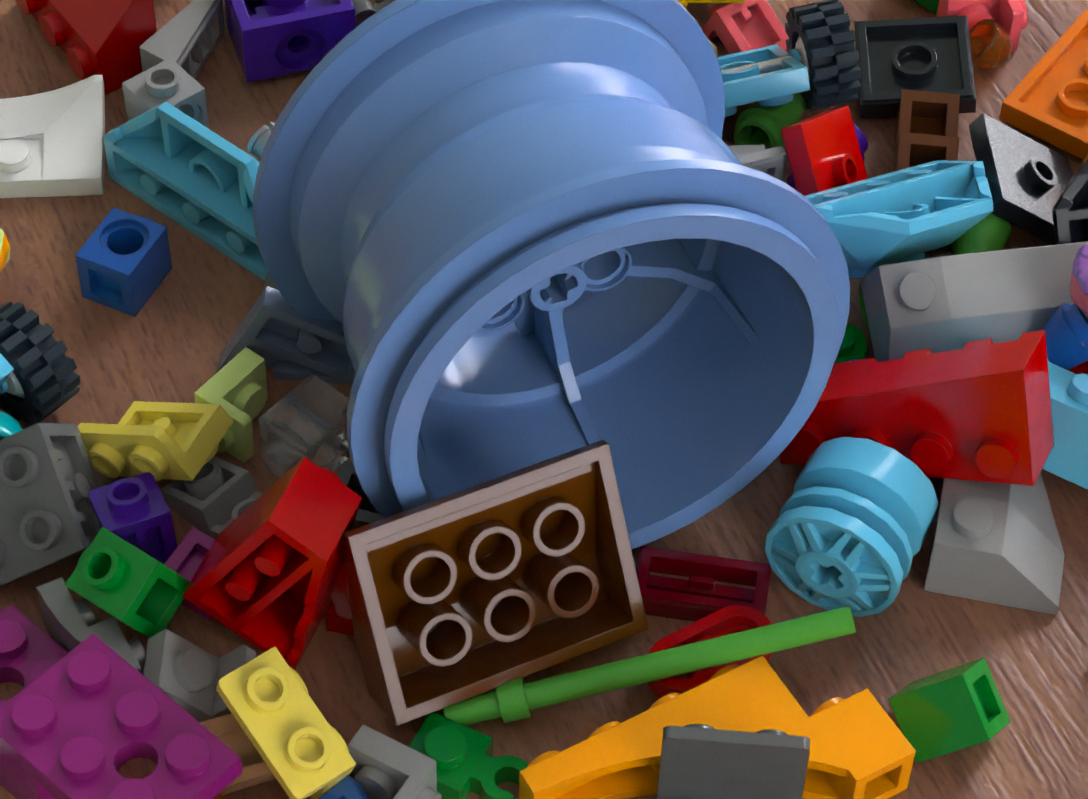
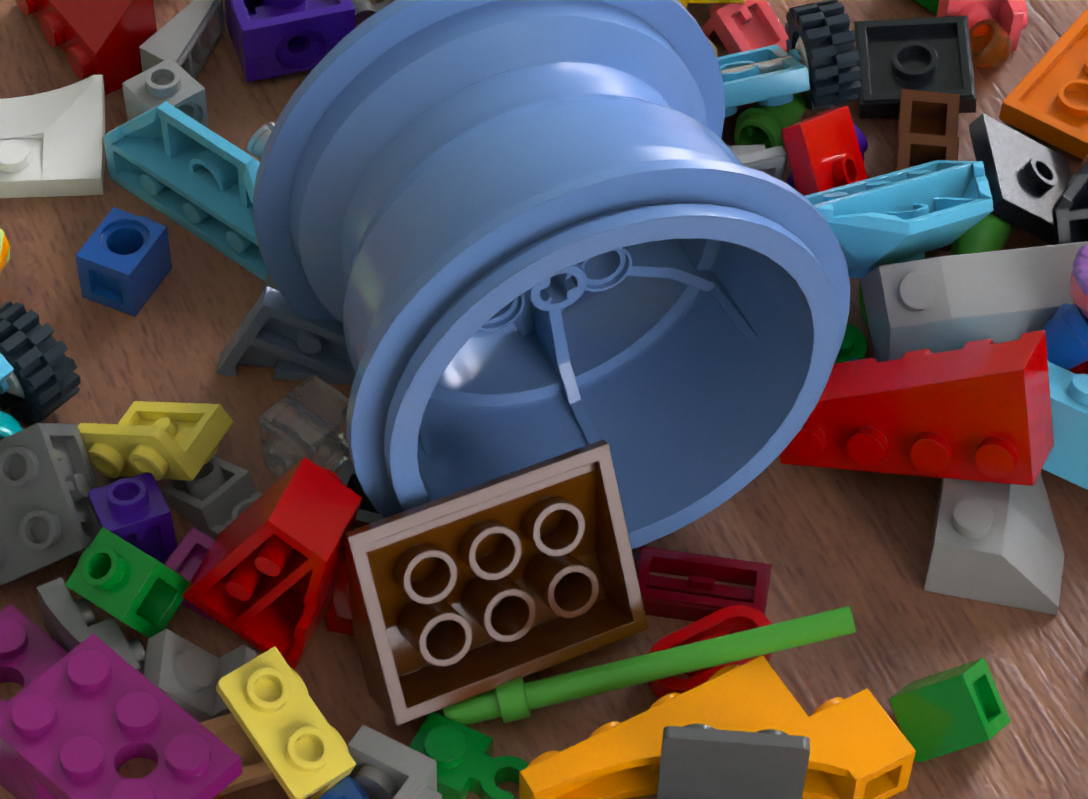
(242, 393): yellowish green bracket -> none
(852, 526): medium azure wheel -> none

